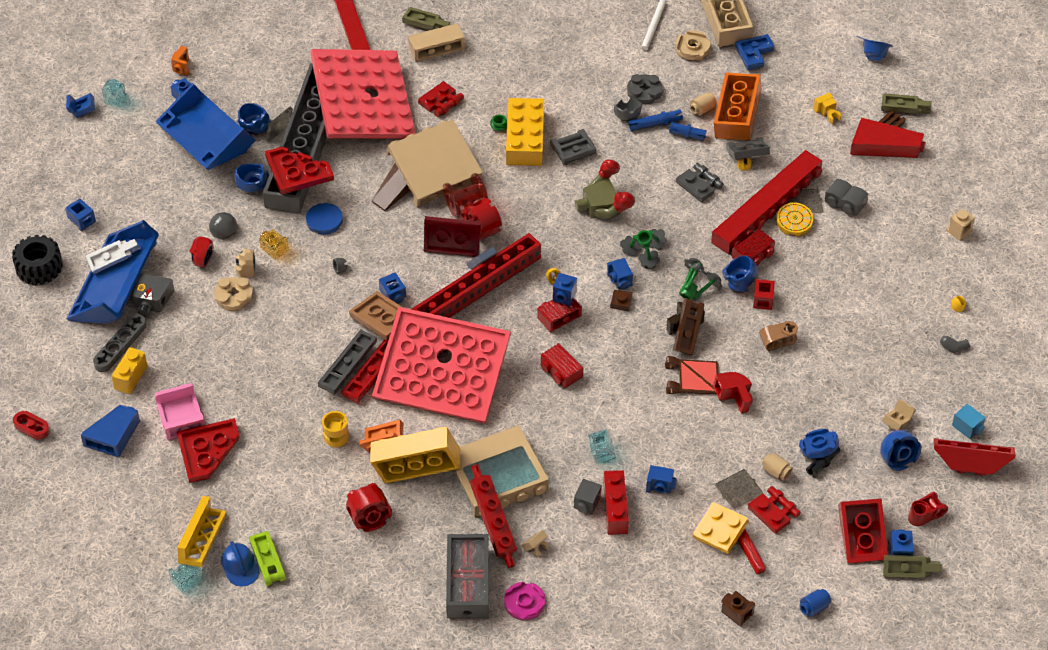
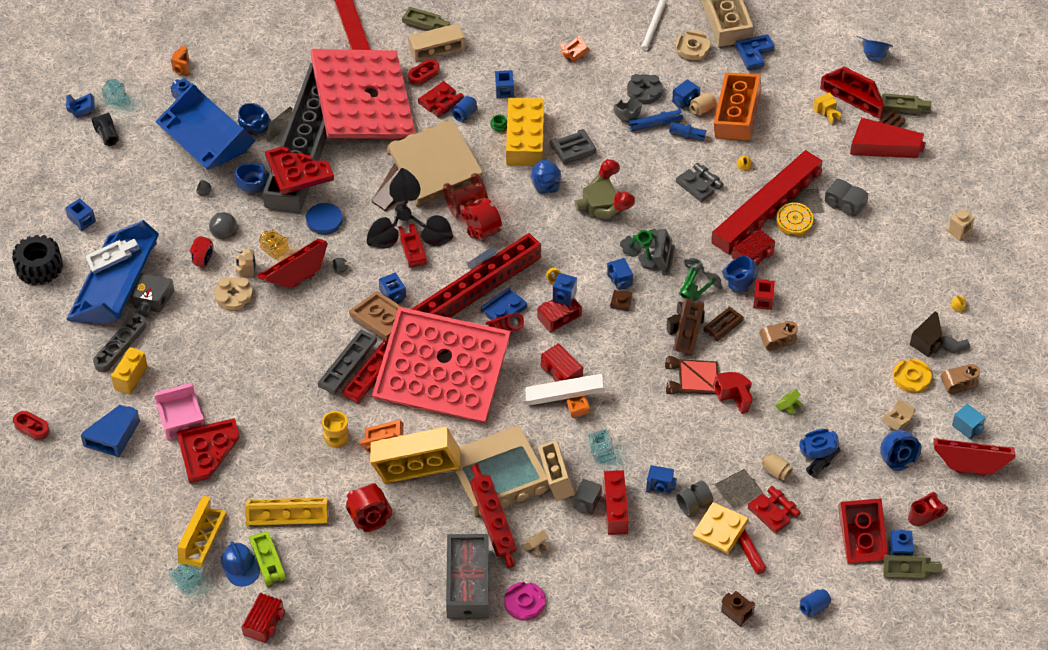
(104, 126): none -> black piece
(203, 187): none -> dark grey hinge
(263, 617): none -> red brick
(286, 511): none -> yellow fence
(297, 266): none -> red wedge
(405, 188): none -> black plant
(412, 246): none -> red hinge
(422, 72): none -> red plate
(452, 236): dark red tile -> none
(464, 108): none -> blue brick
(504, 84): none -> blue brick
(504, 304): none -> blue plate
(504, 322): none -> red piece
(544, 175): none -> blue hair
(556, 470): none -> tan brick
(564, 389): none -> white tile
(574, 49): none -> orange bracket
(578, 406): none -> orange plate
(663, 252): none -> dark grey plate
(685, 93): none -> blue brick
(691, 499): none -> dark grey wheel
(715, 333): none -> reddish brown tile
(748, 148): dark grey plate -> none
(788, 401): none -> lime tile
(854, 89): none -> red wedge
(914, 381): none -> yellow tile
(928, 336): none -> dark brown slope
(959, 379): none -> medium nougat piece

